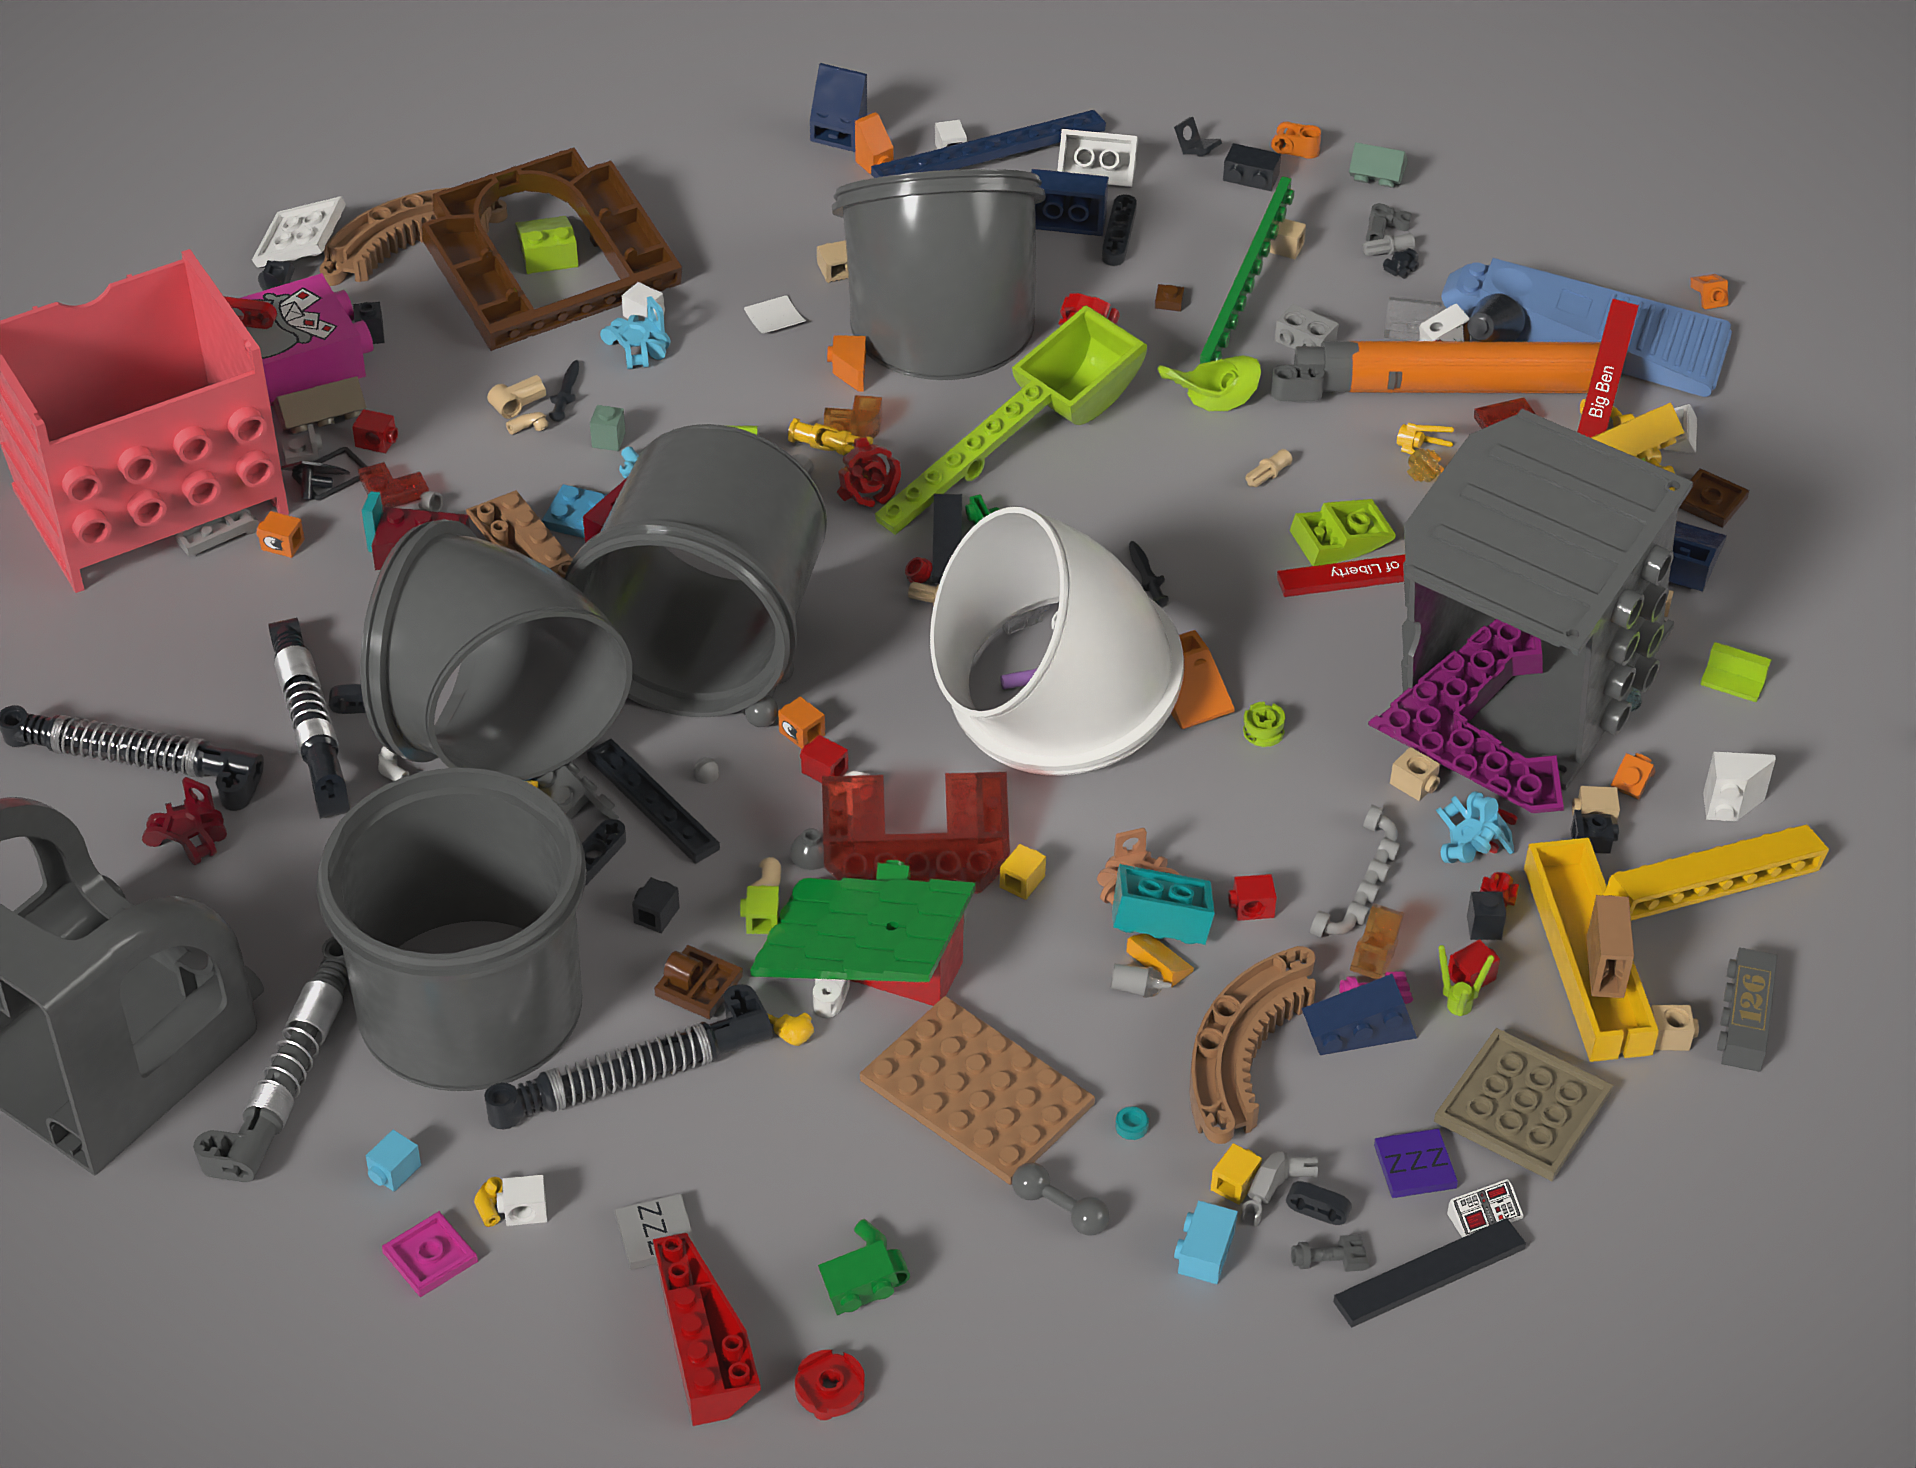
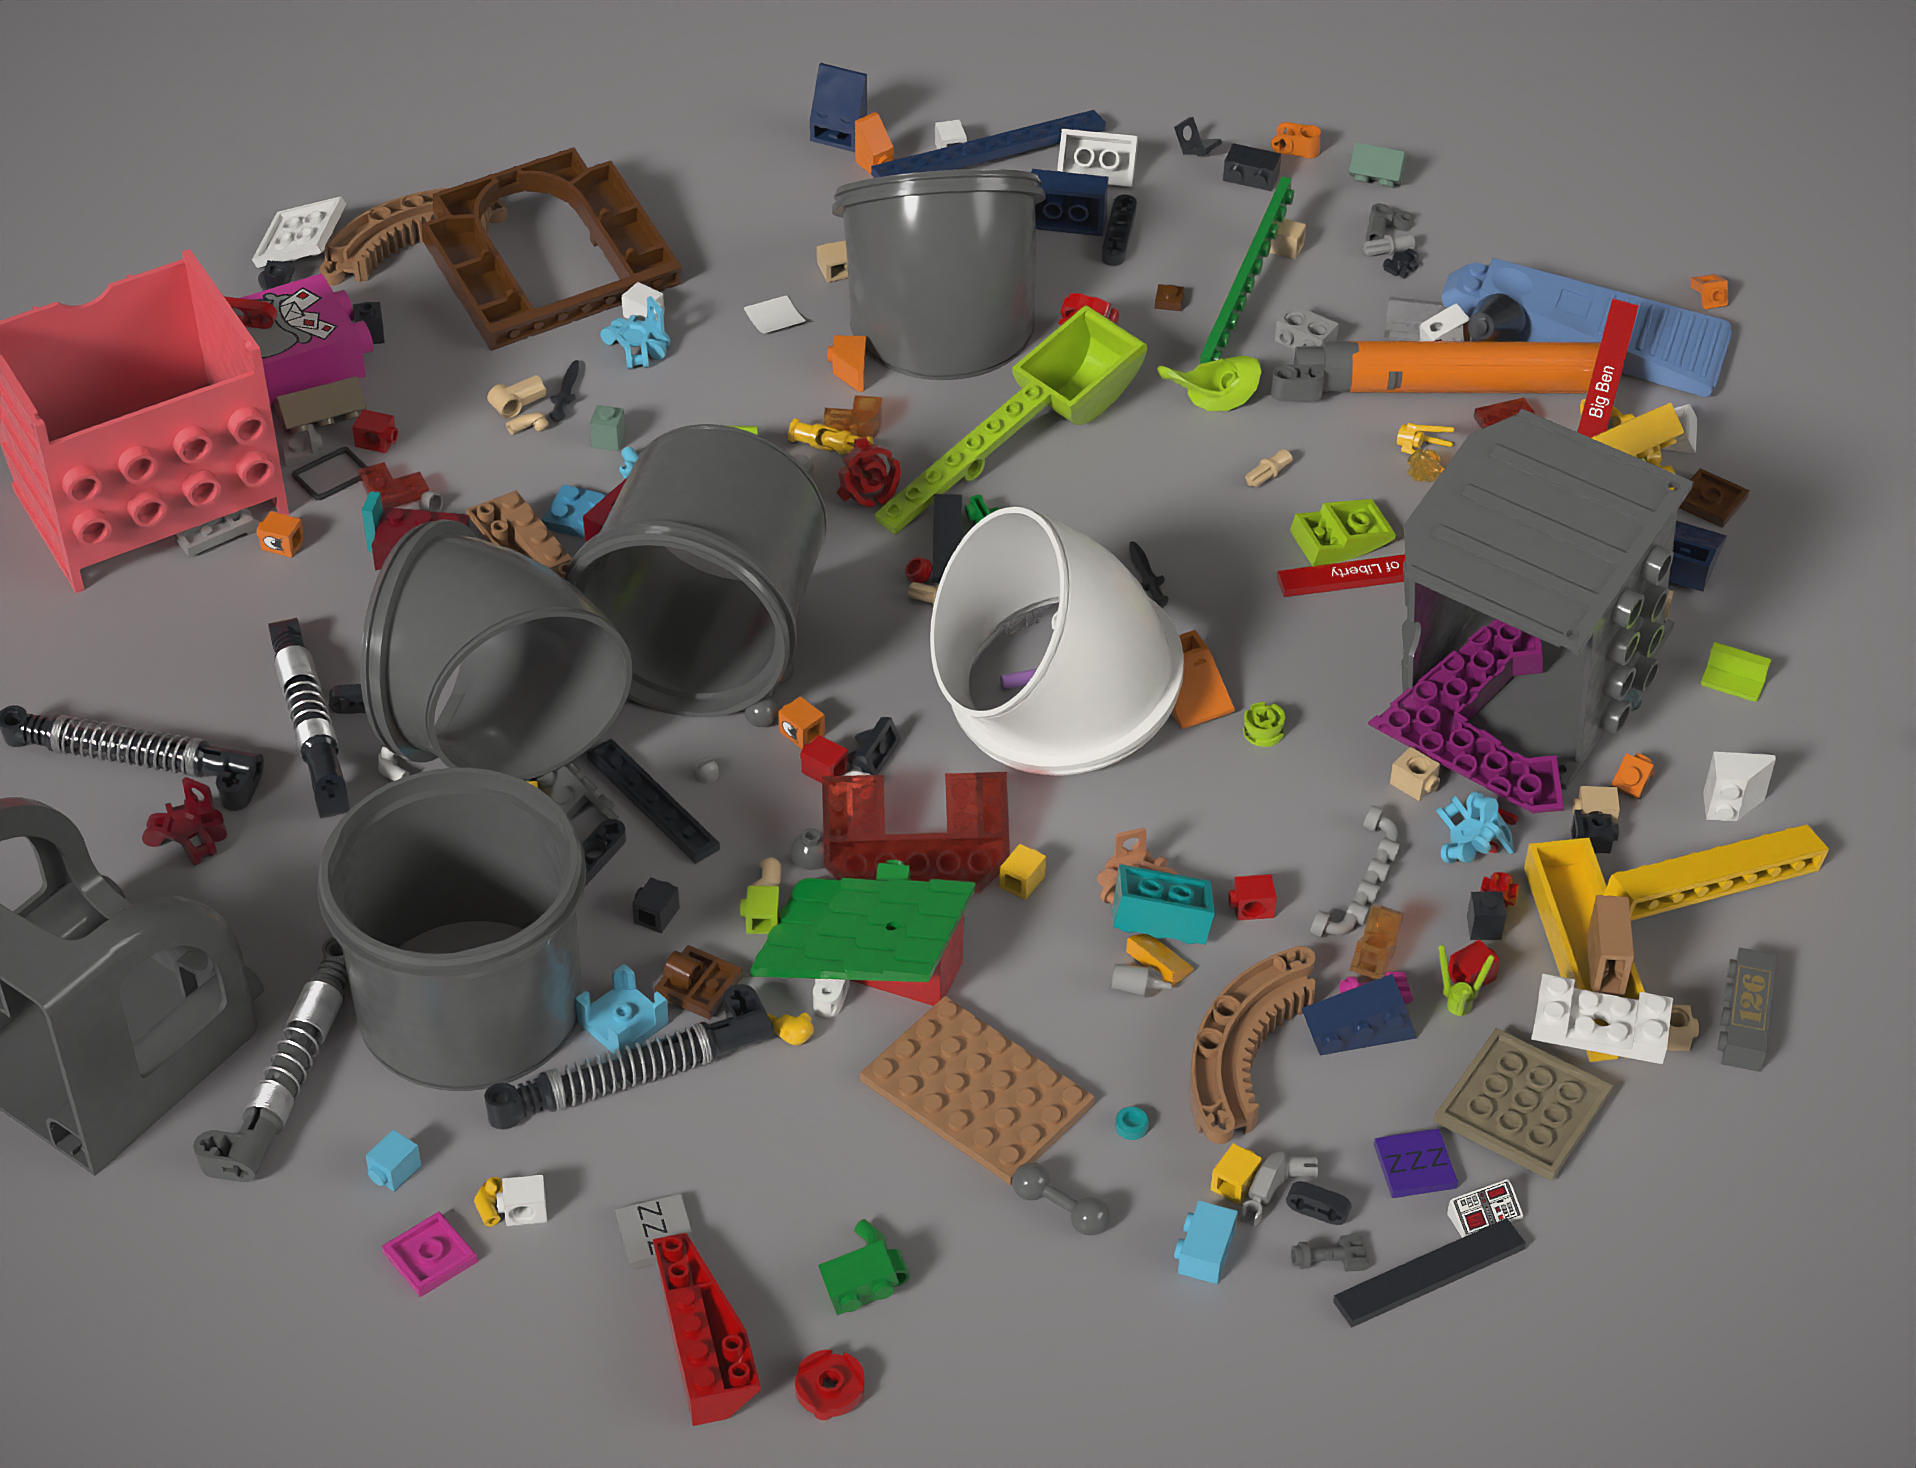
(309, 479): black shield -> none
(547, 244): lime slope -> none
(622, 1014): none -> medium azure panel
(876, 746): none -> black tile
(1634, 1030): none -> white piece

